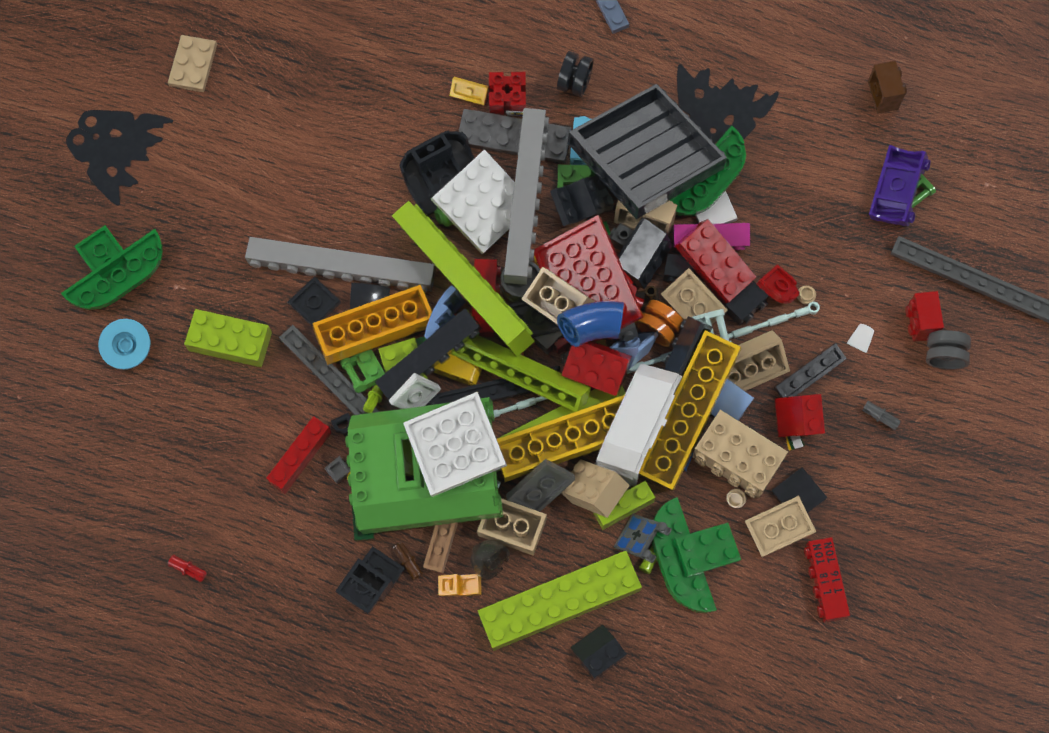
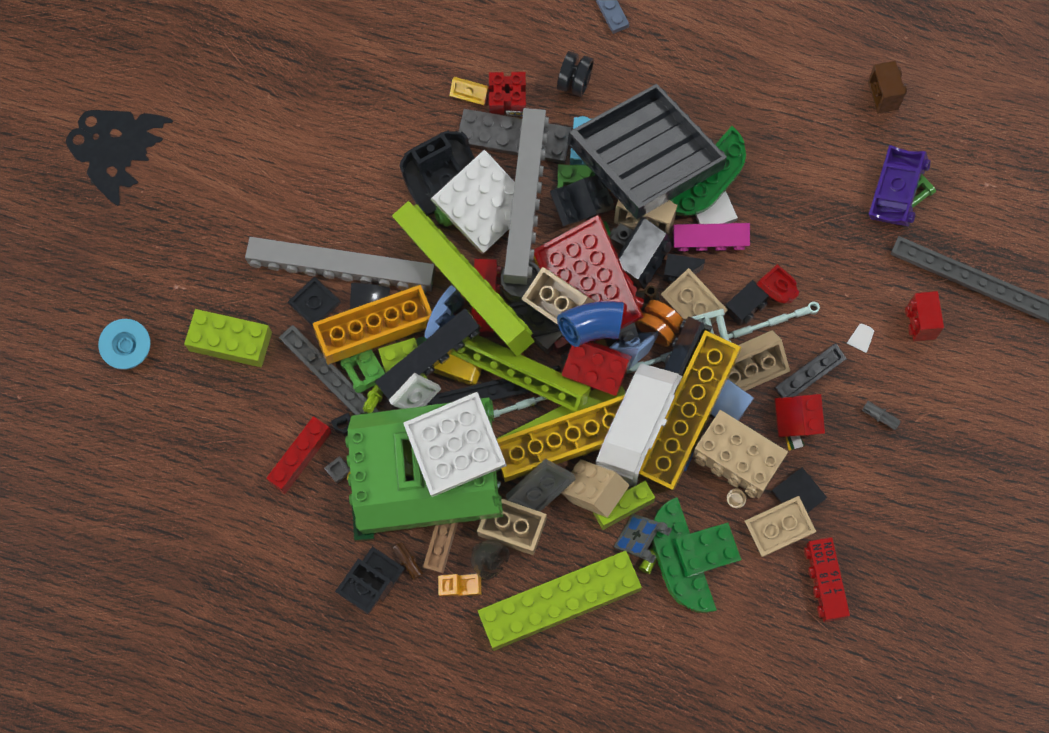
(113, 269): green plate -> none
(187, 568): red axle -> none
(192, 63): tan plate -> none
(598, 652): black slope -> none
(715, 261): red brick -> none
(719, 103): black piece -> none
(806, 294): tan plate -> none
(948, 349): dark grey wheel -> none

